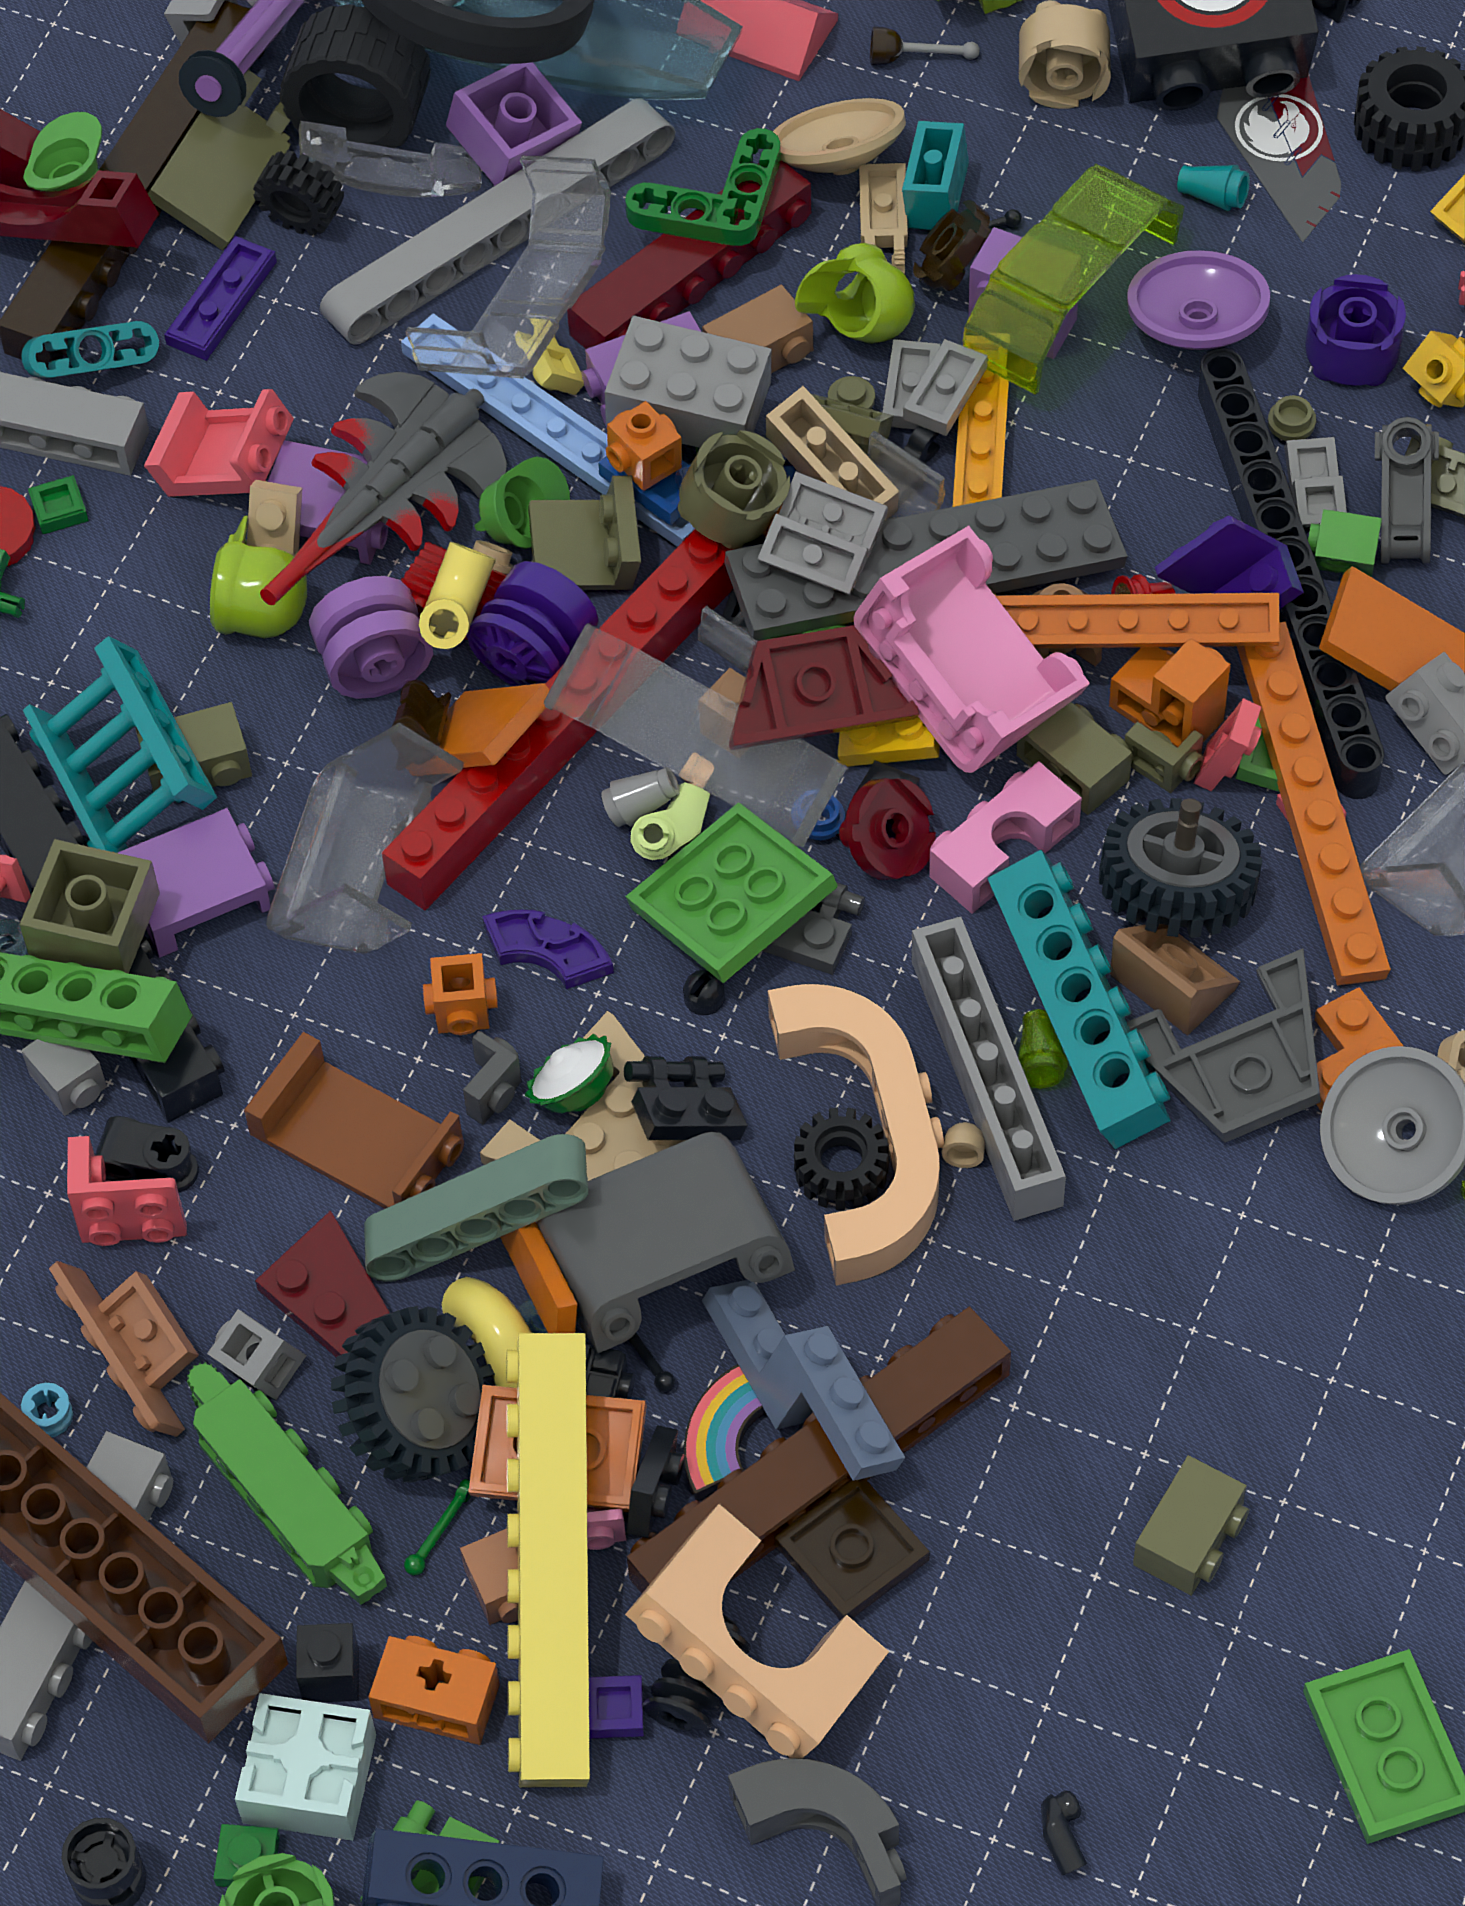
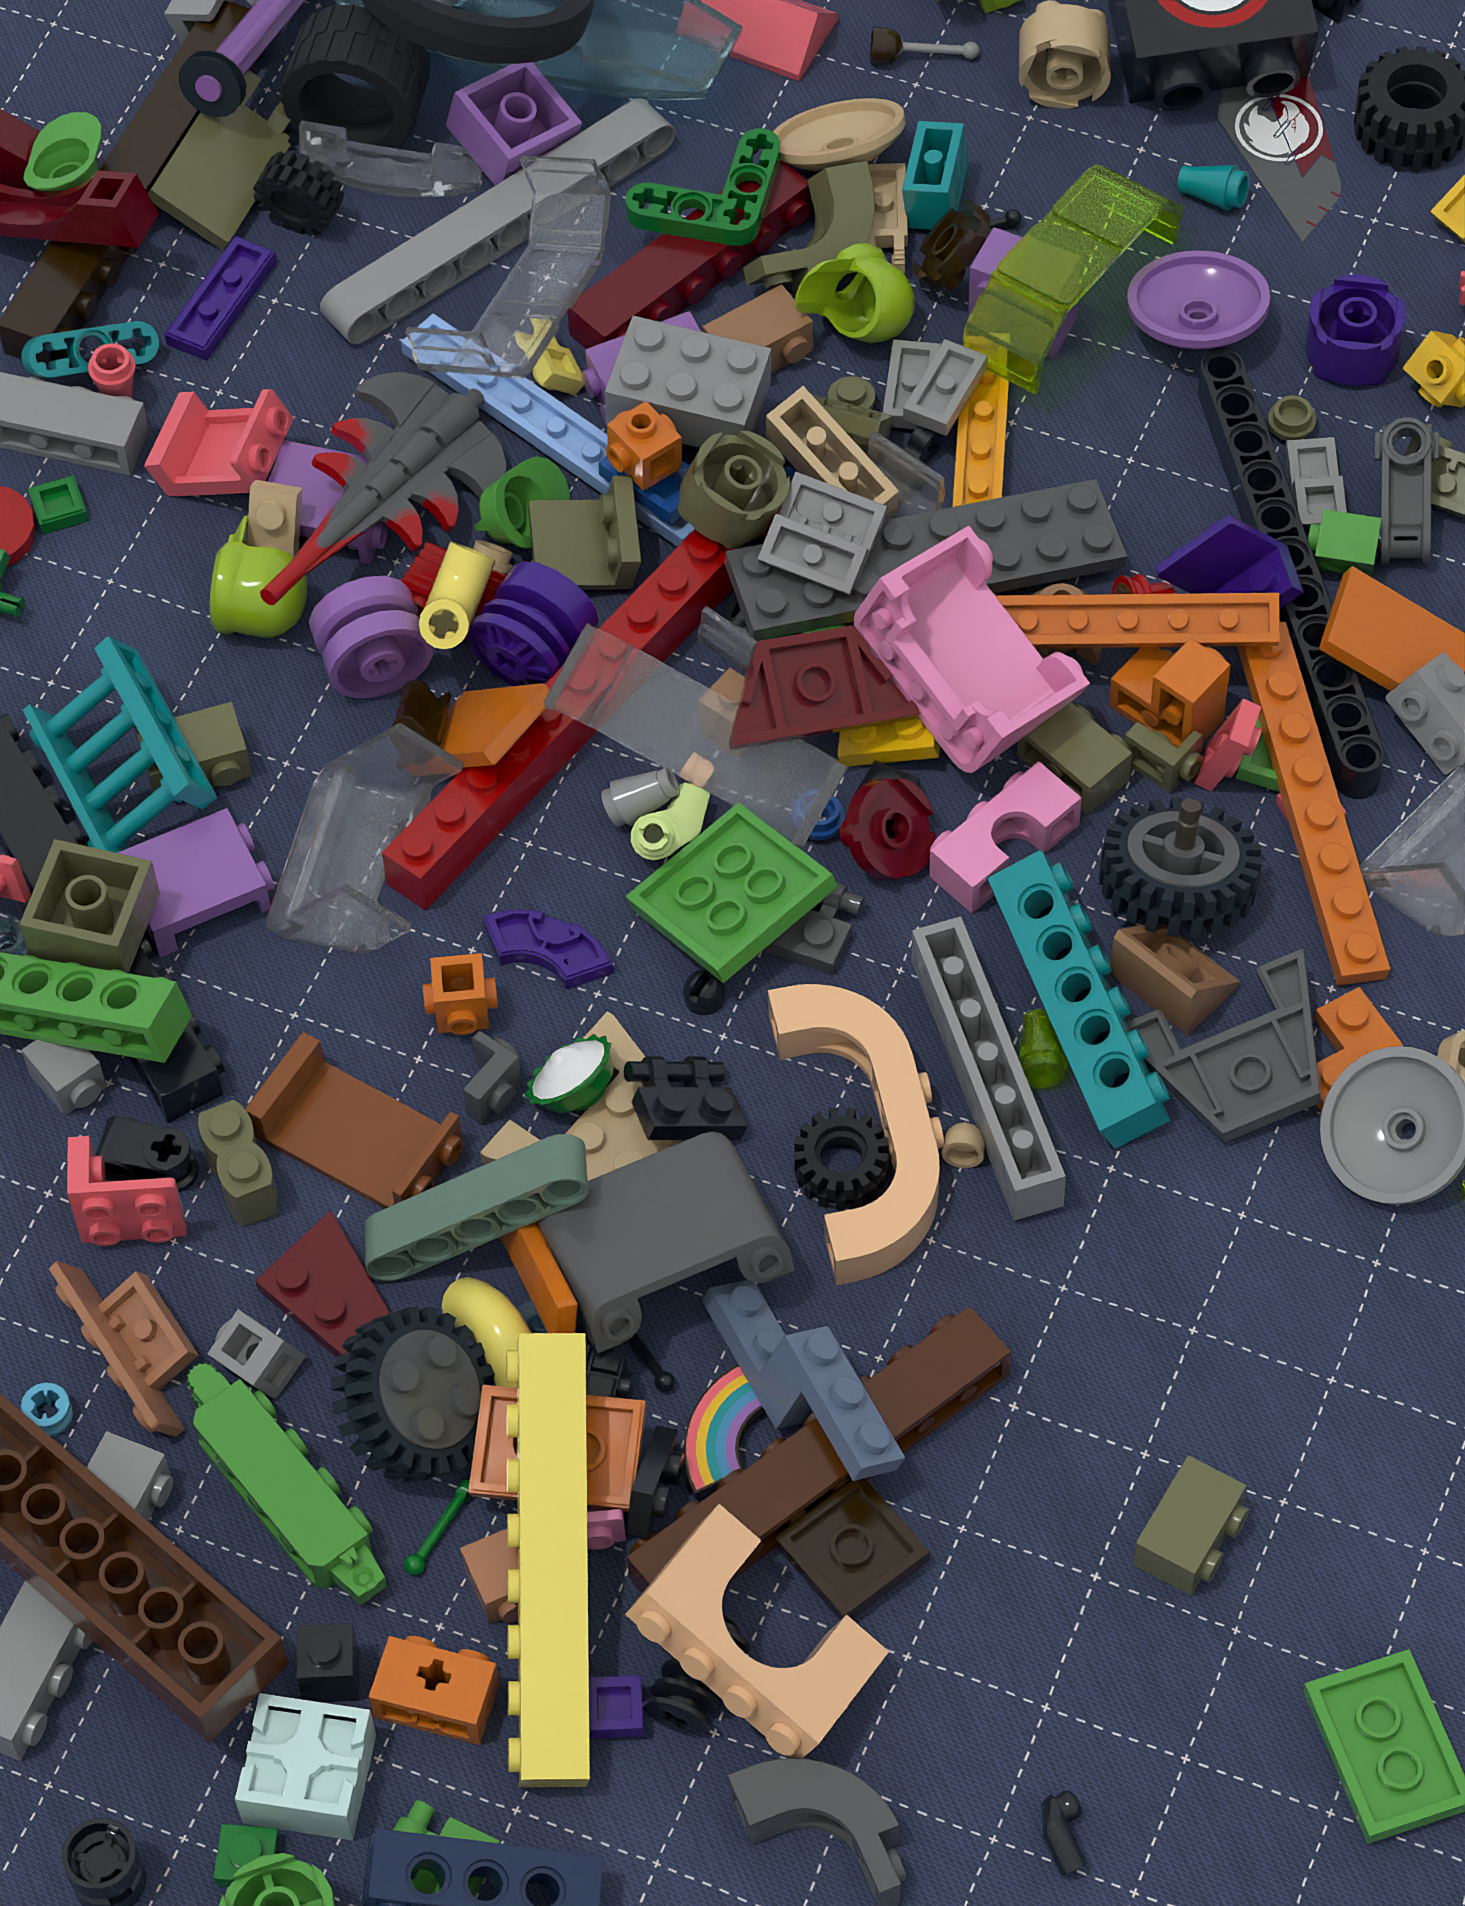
(112, 370): none -> coral cone
(238, 1163): none -> olive brick
(843, 217): none -> olive arch

